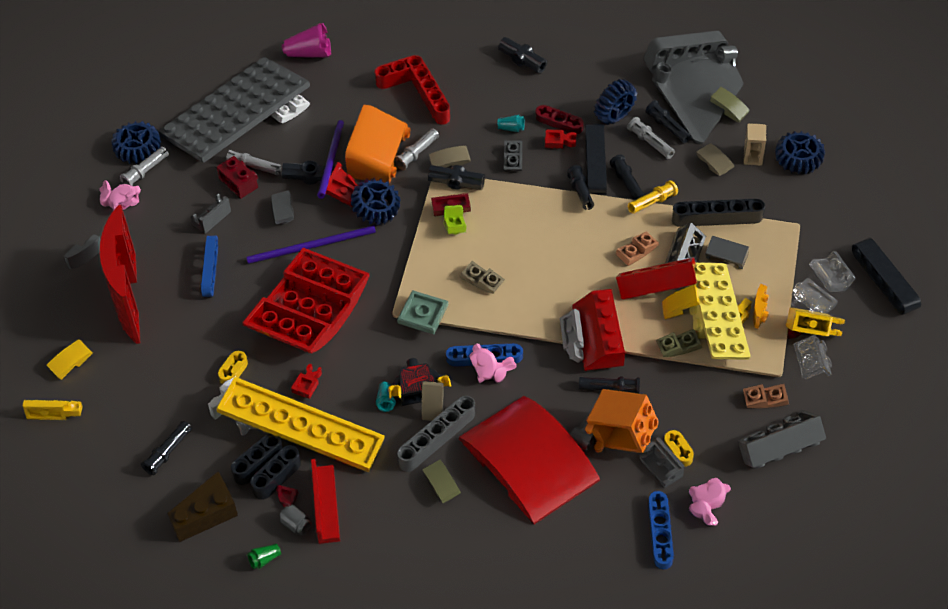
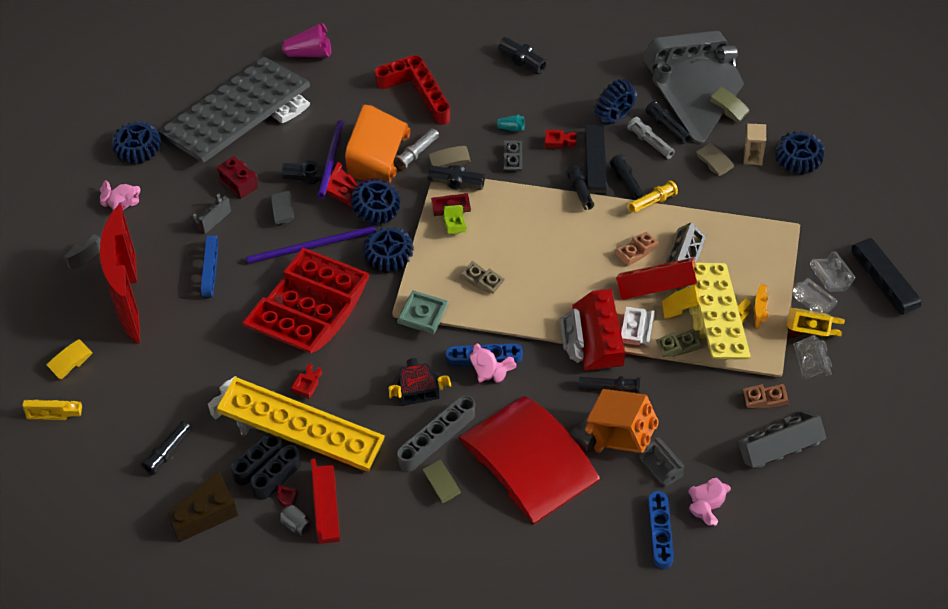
(138, 171): light grey pin -> none
(230, 366): yellow beam -> none
(255, 163): light grey pin -> none
(263, 555): green cone -> none
(377, 253): none -> dark blue gear
(382, 401): teal cone -> none
(432, 400): dark tan slope -> none
(547, 115): dark red beam -> none
(637, 326): none -> white plate
(681, 447): yellow beam -> none
(718, 212): black beam -> none
(727, 251): dark grey hinge -> none

